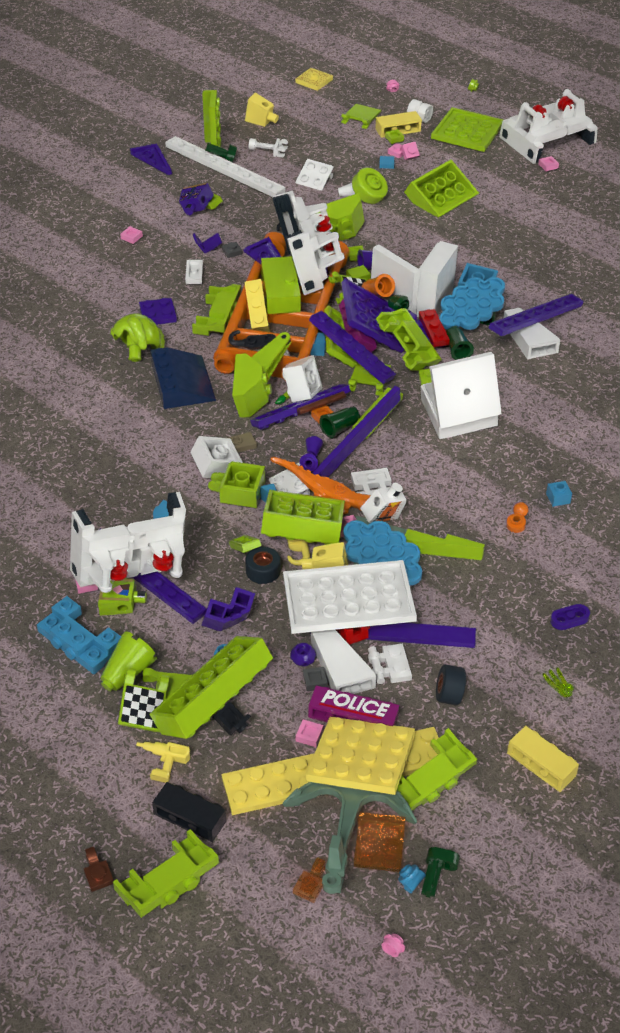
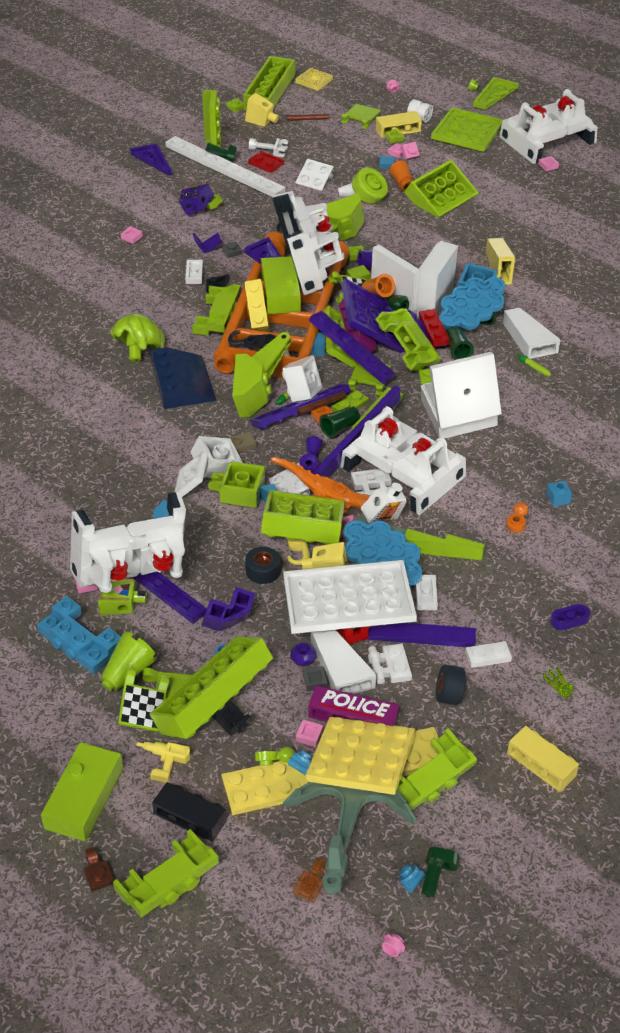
(82, 791): none -> lime brick
(159, 310): dark purple plate -> none
(191, 474): none -> white plate
(219, 281): none -> black piece
(235, 105): none -> lime plate
(244, 543): lime plate -> none
(266, 162): none -> red plate
(268, 757): none -> lime plate
(271, 80): none -> lime brick
(300, 761): none -> dark azure plate
(307, 117): none -> copper bar
(354, 399): none -> lime plate
(379, 842): clear orange bracket -> none
(401, 174): none -> orange plant
(407, 458): none -> white container
(426, 593): none -> white plate
(488, 654): none -> white plate
(494, 92): none -> lime wing
(501, 258): none -> light yellow slope
(524, 359): none -> lime piece
(535, 314): dark purple tile -> none

